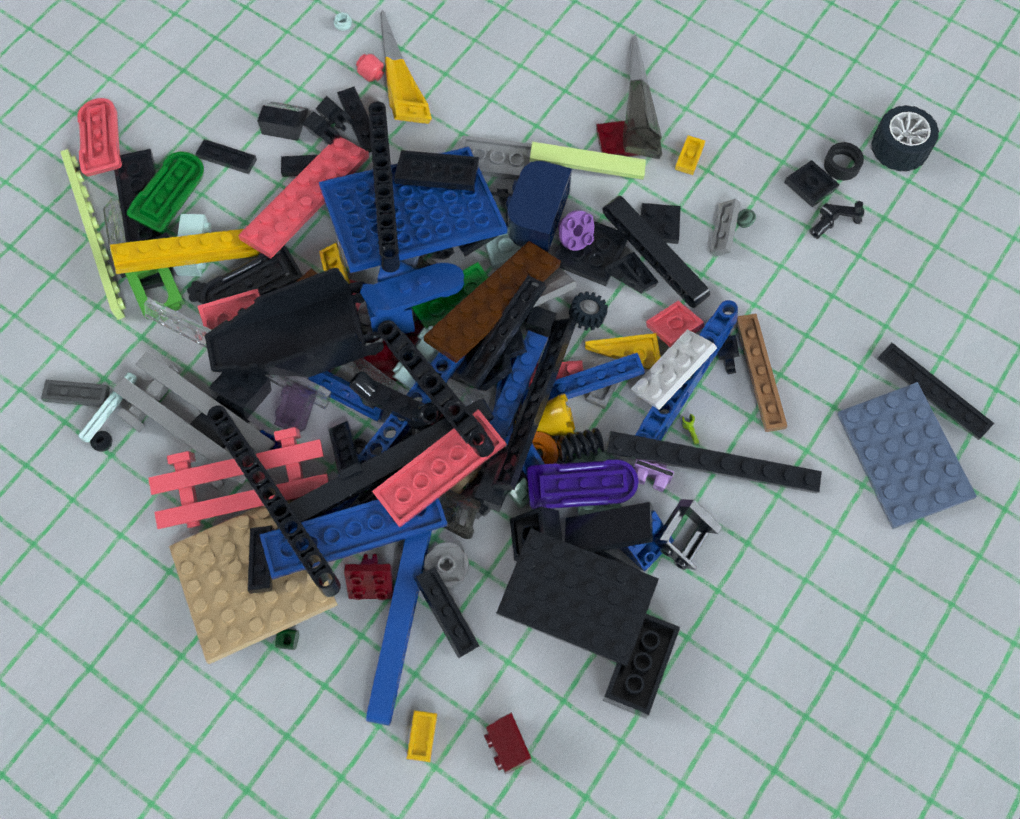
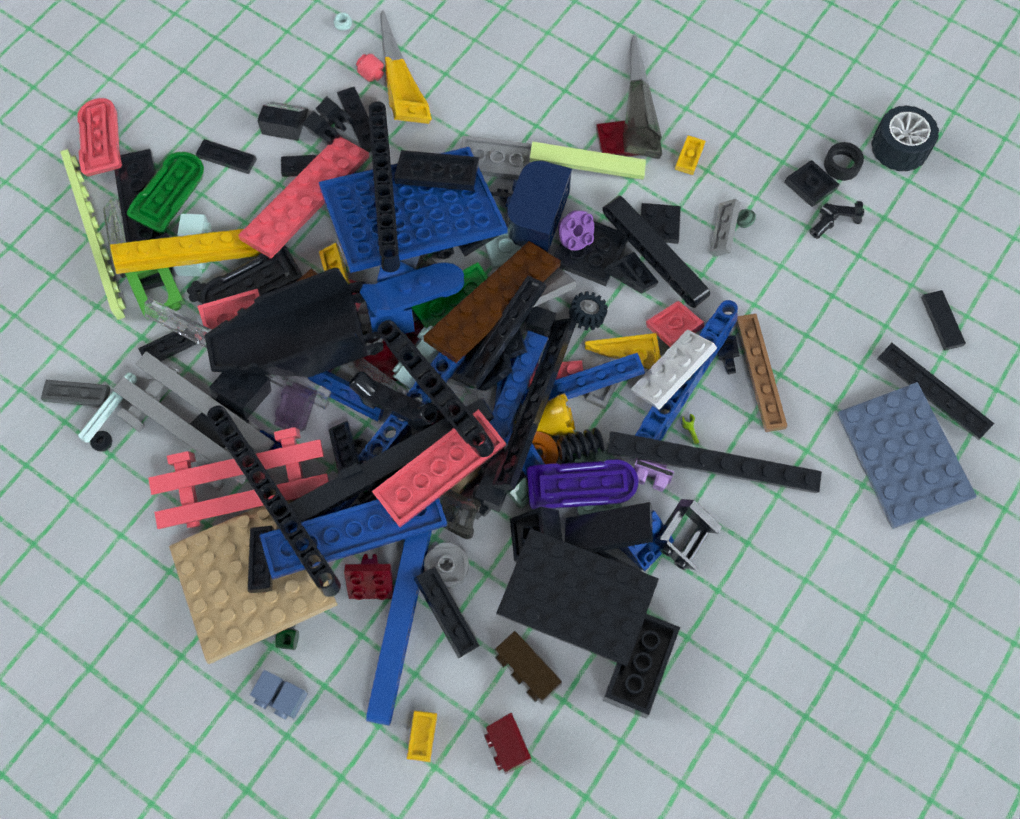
(167, 346): none -> black tile
(278, 694): none -> sand blue piece
(527, 668): none -> dark brown brick
(943, 320): none -> black tile

